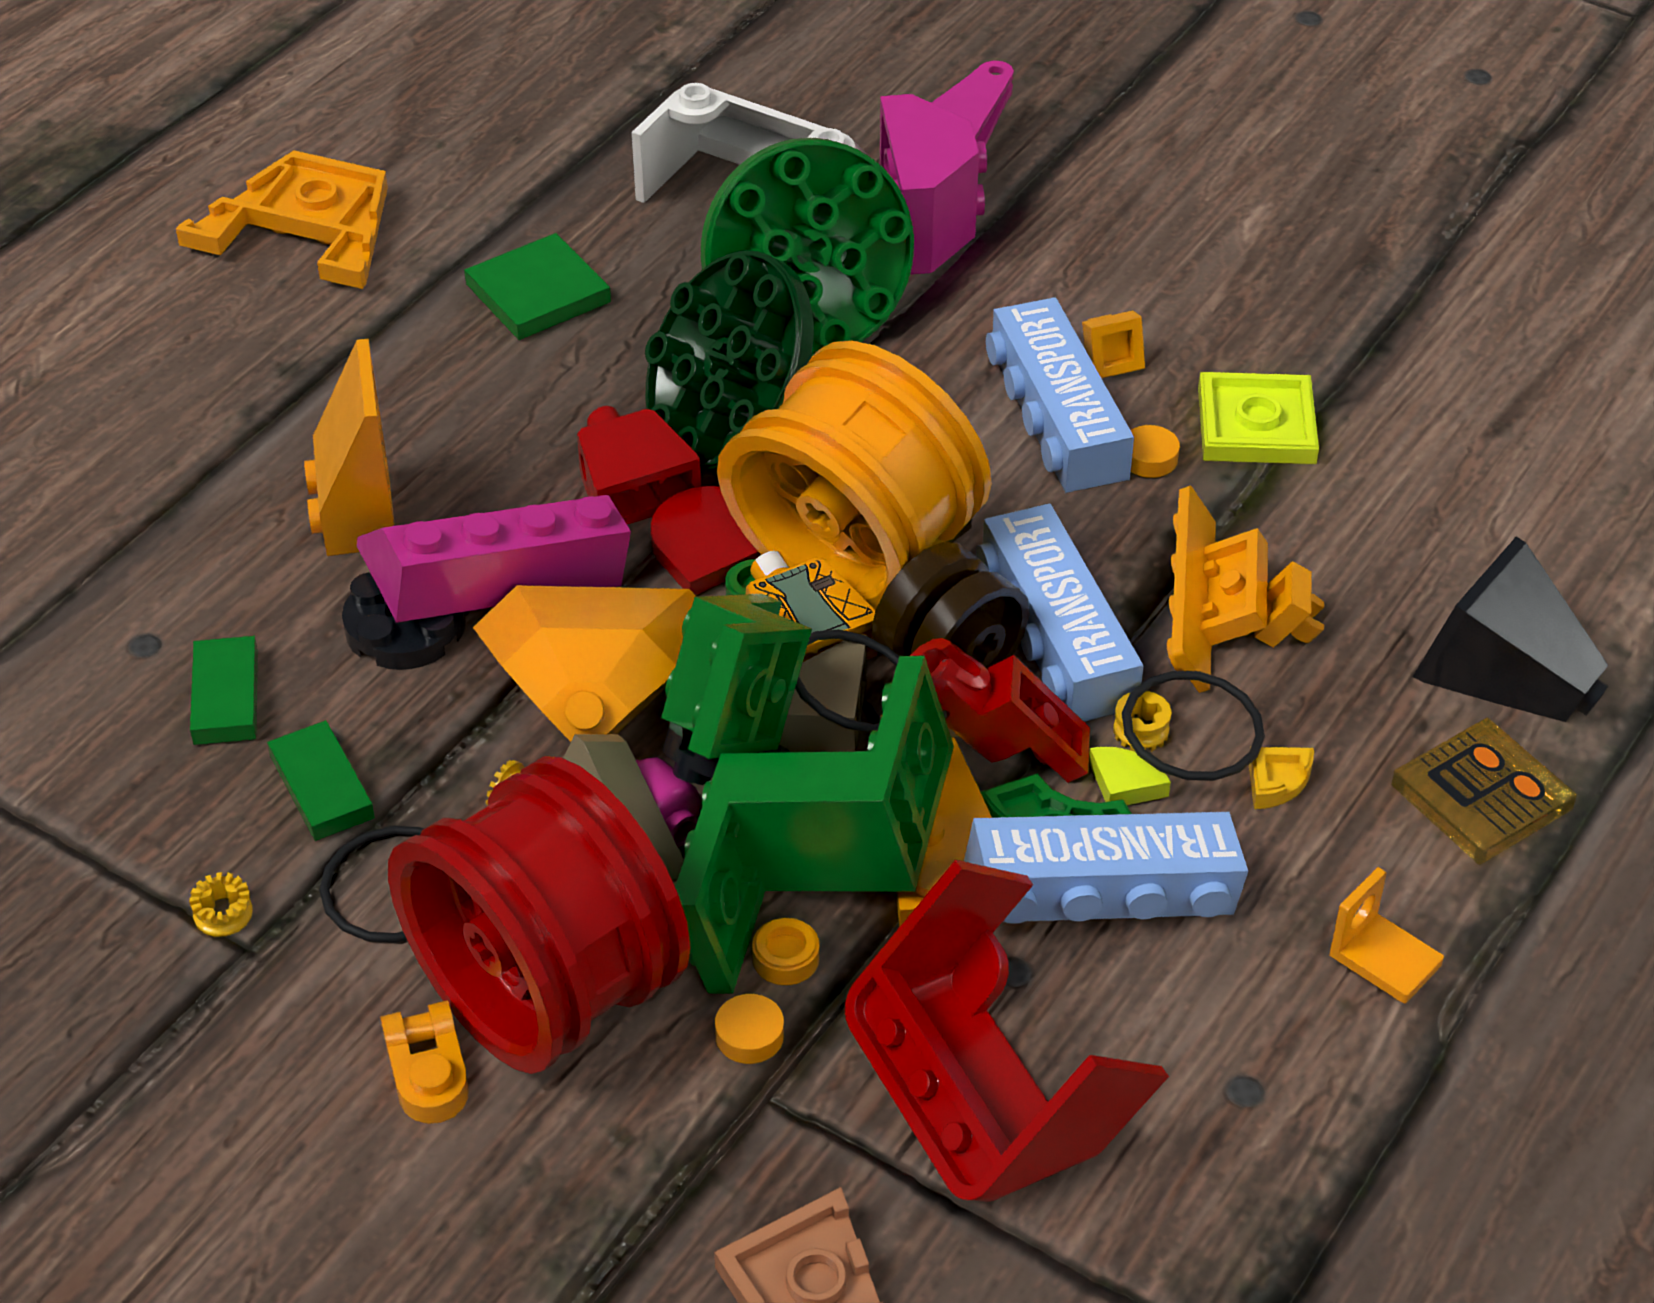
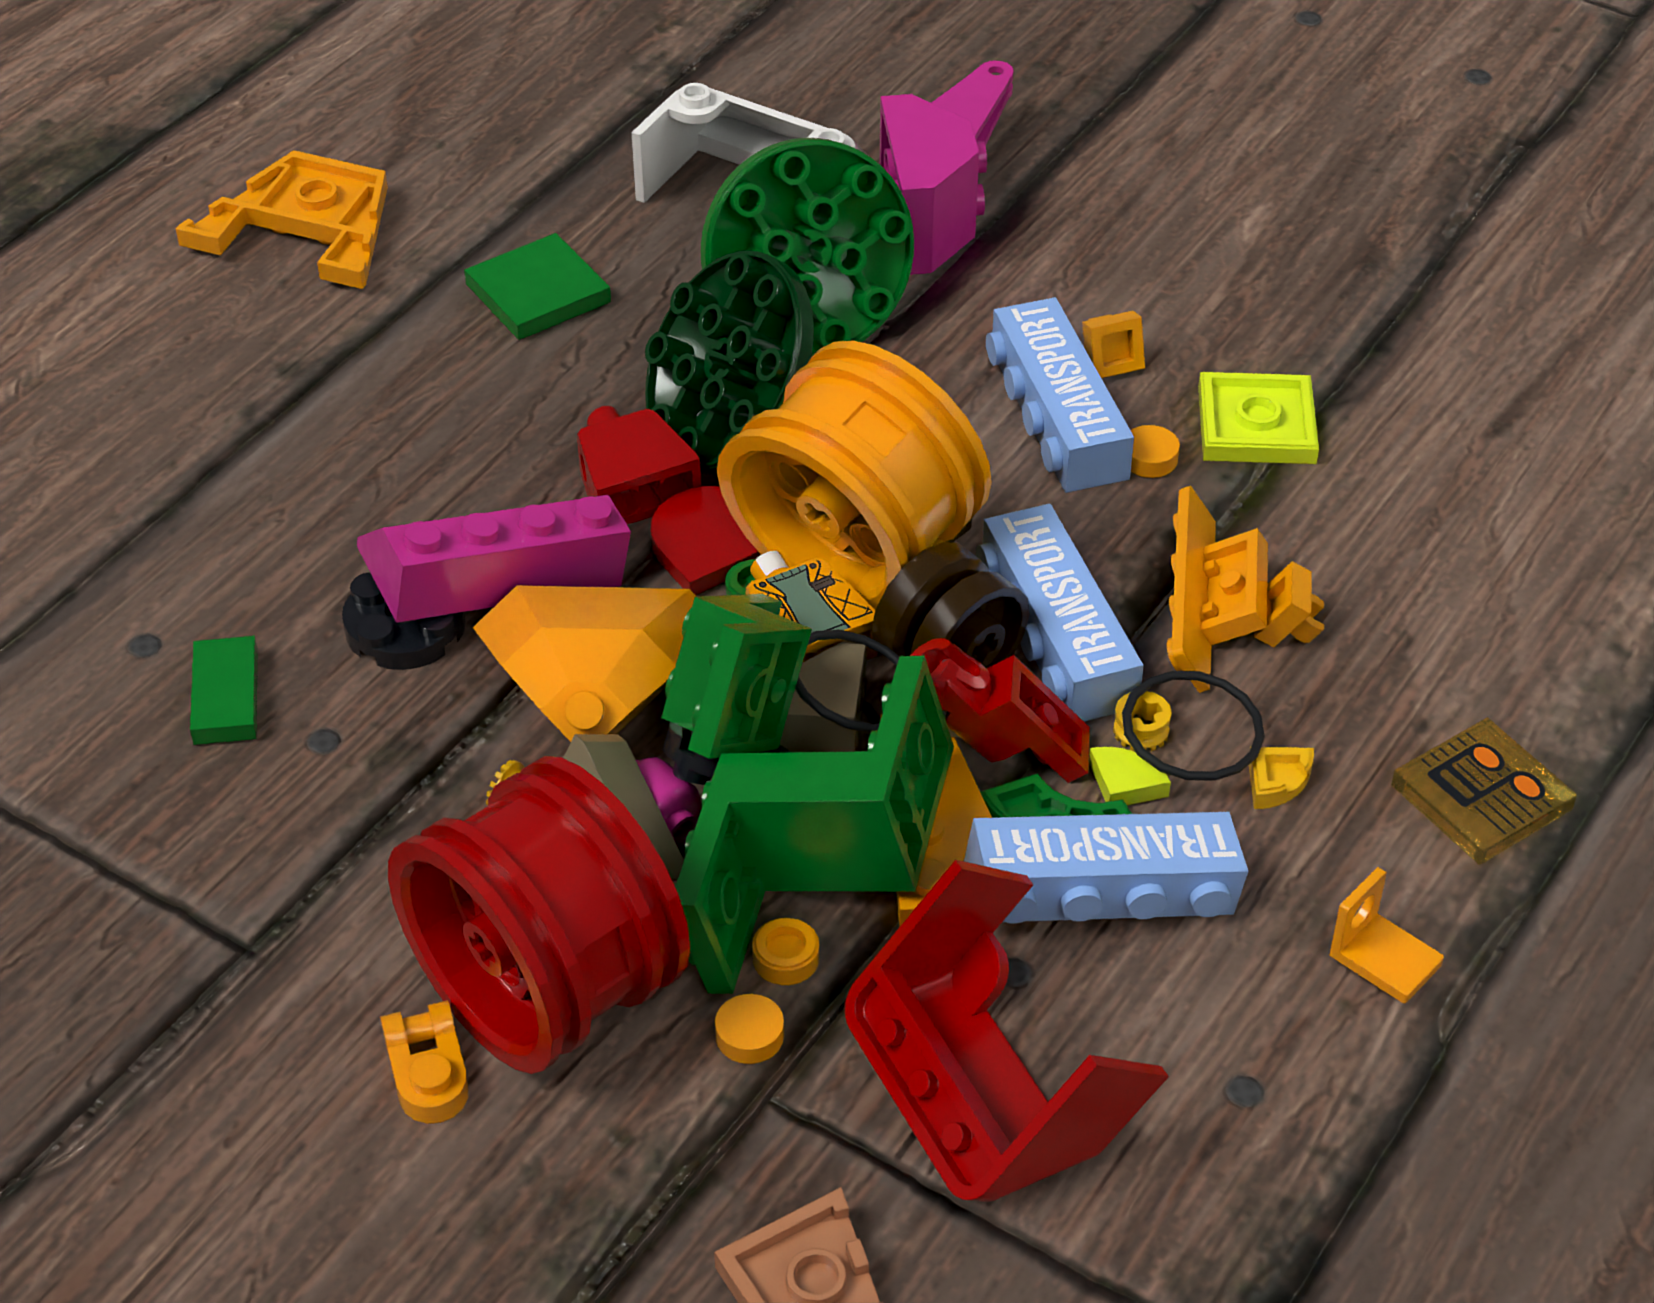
(220, 887): yellow bush -> none
(320, 780): green tile -> none
(333, 864): black piece -> none
(350, 460): light orange slope -> none
(1517, 643): black slope -> none

